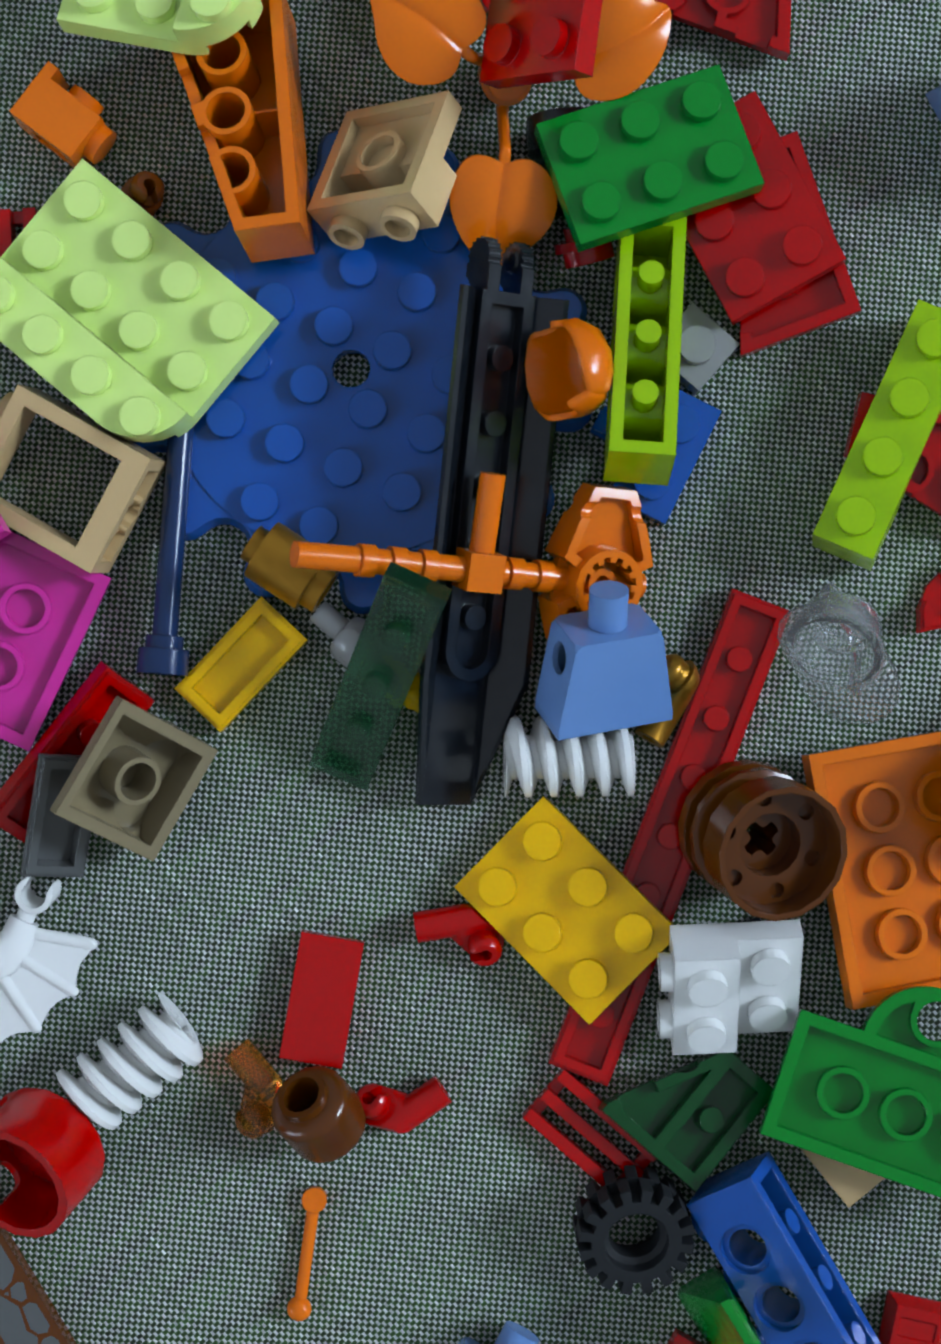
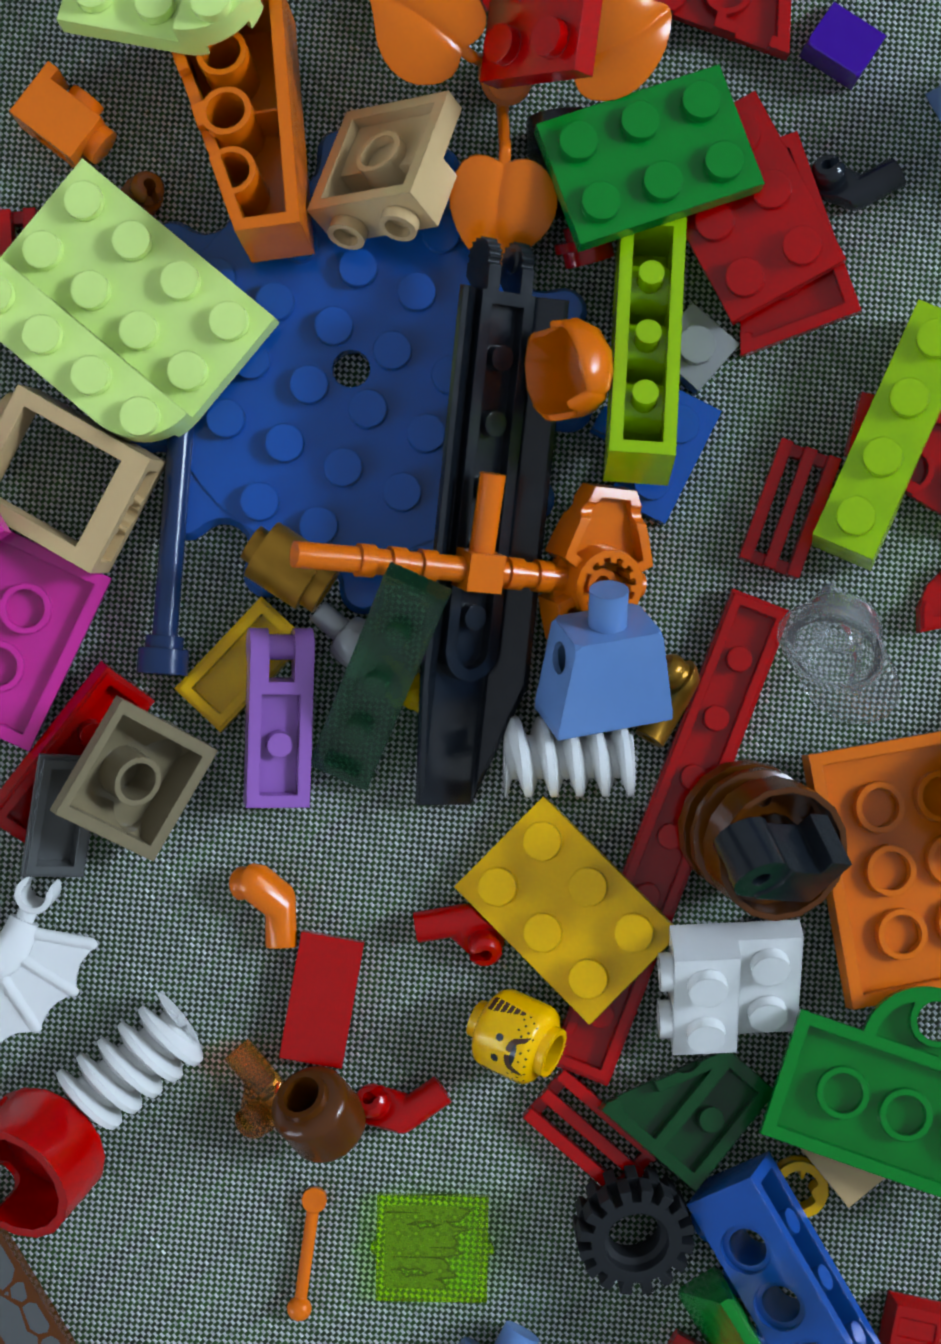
(270, 896): none -> orange arm
(278, 720): none -> medium lavender plate
(432, 1247): none -> clear neon green piece
(516, 1036): none -> yellow head
(782, 859): none -> black leg
(807, 458): none -> red tile
(818, 1187): none -> yellow bush
(842, 45): none -> dark purple slope
(852, 189): none -> black arm

